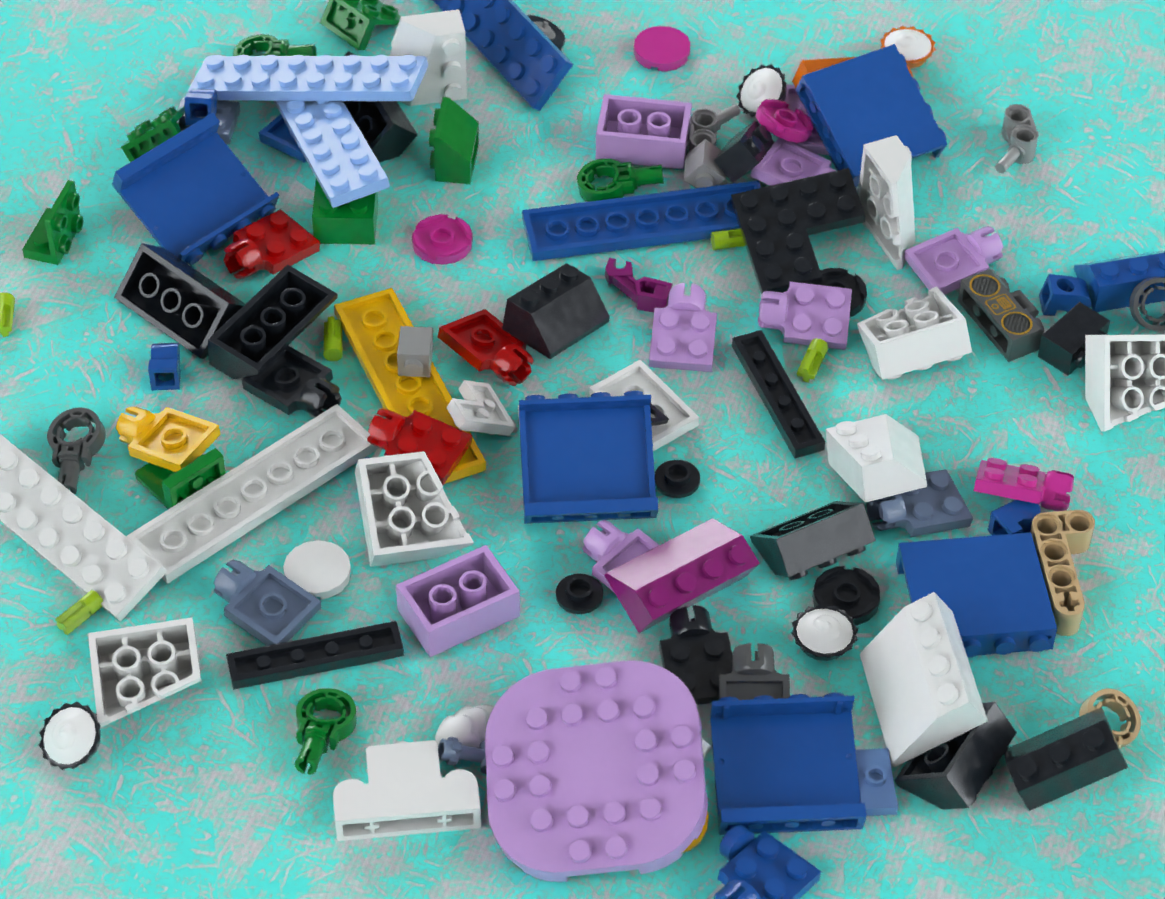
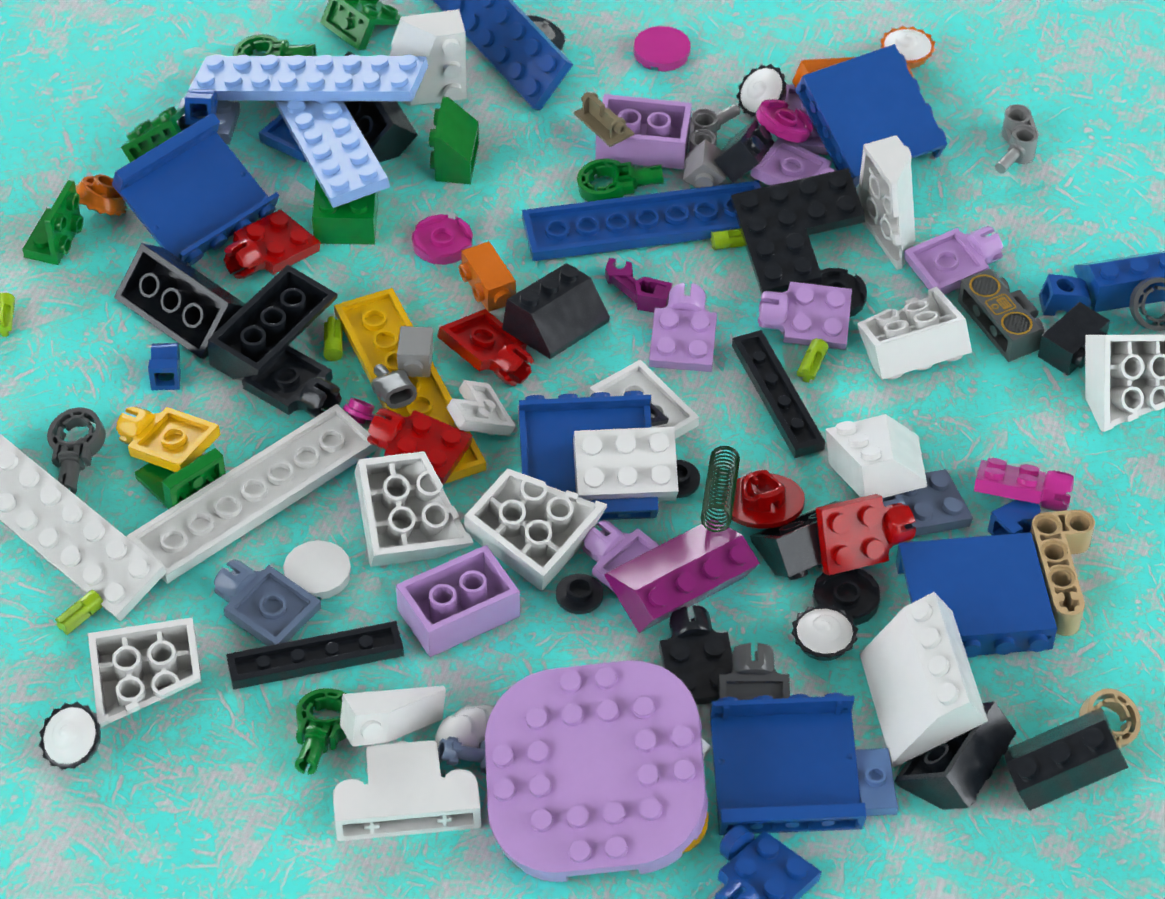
(100, 195): none -> orange piece
(359, 410): none -> dark pink plate
(390, 714): none -> white slope
(393, 387): none -> dark grey piece
(487, 276): none -> orange brick
(531, 525): none -> white wedge
(602, 120): none -> dark tan hinge
(626, 463): none -> white brick
(733, 471): none -> dark green piece
(766, 500): none -> red piece
(861, 532): none -> plate

